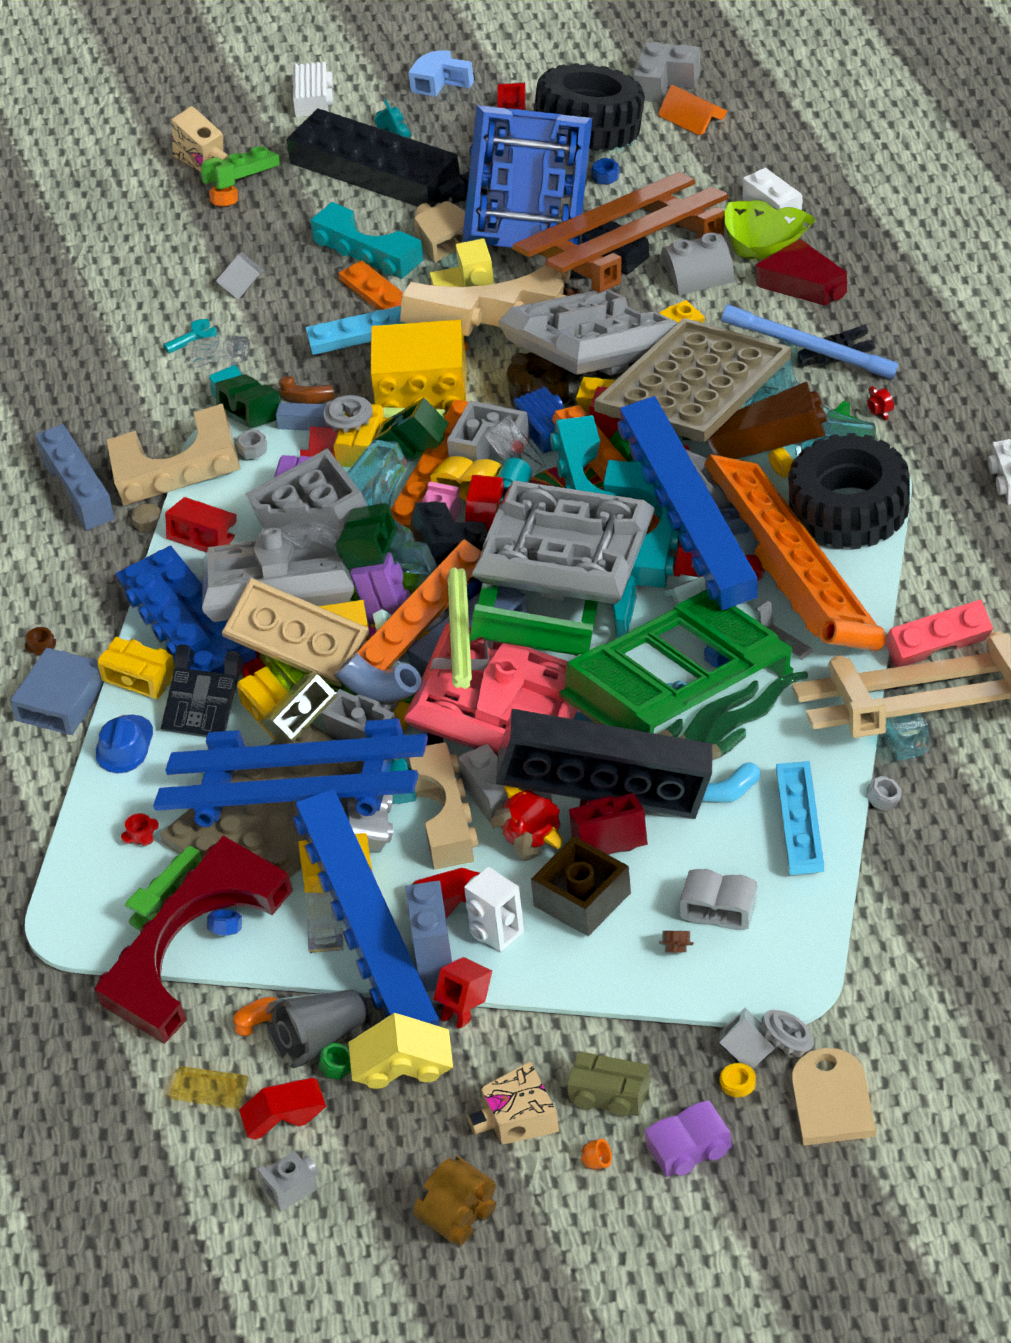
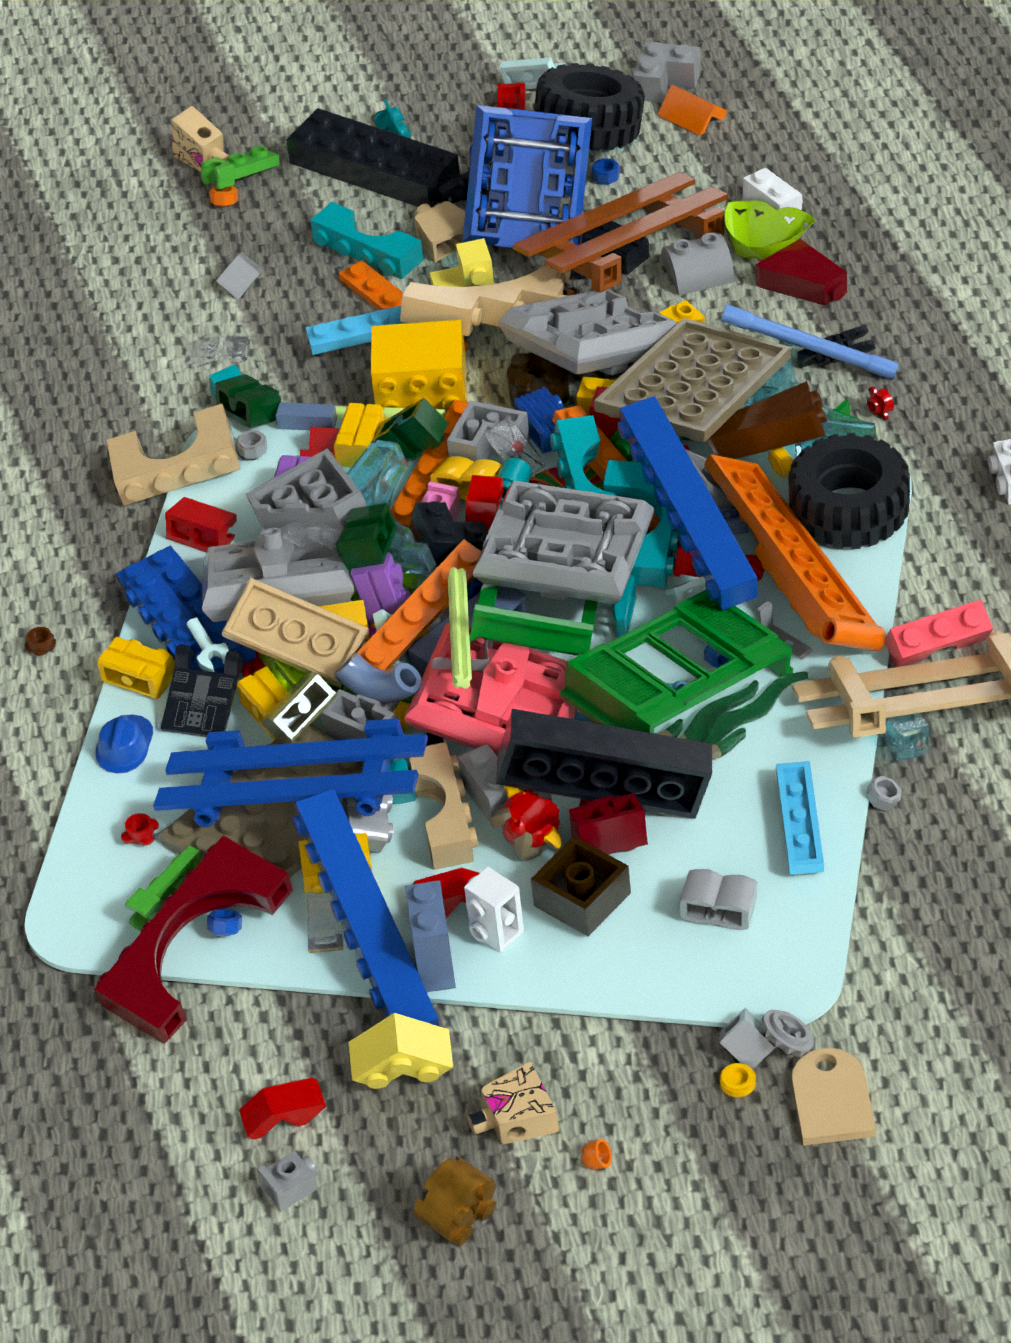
(58, 691): sand blue brick -> none
(81, 483): sand blue arch -> none
(145, 517): dark tan tile -> none
(195, 334): teal bar -> none
(208, 648): none -> light aqua bar
(209, 1087): clear yellow tile -> none
(252, 1015): orange arm -> none
(304, 394): dark orange arm -> none
(312, 88): white brick -> none
(313, 1021): dark grey cone -> none
(334, 1061): green tile -> none
(355, 406): light grey gear -> none
(436, 69): light blue brick -> none
(461, 988): red brick -> none
(526, 71): none -> light aqua panel
(608, 1084): olive brick -> none
(675, 940): reddish brown plate -> none
(688, 1139): medium lavender brick -> none
(734, 786): medium azure arm -> none

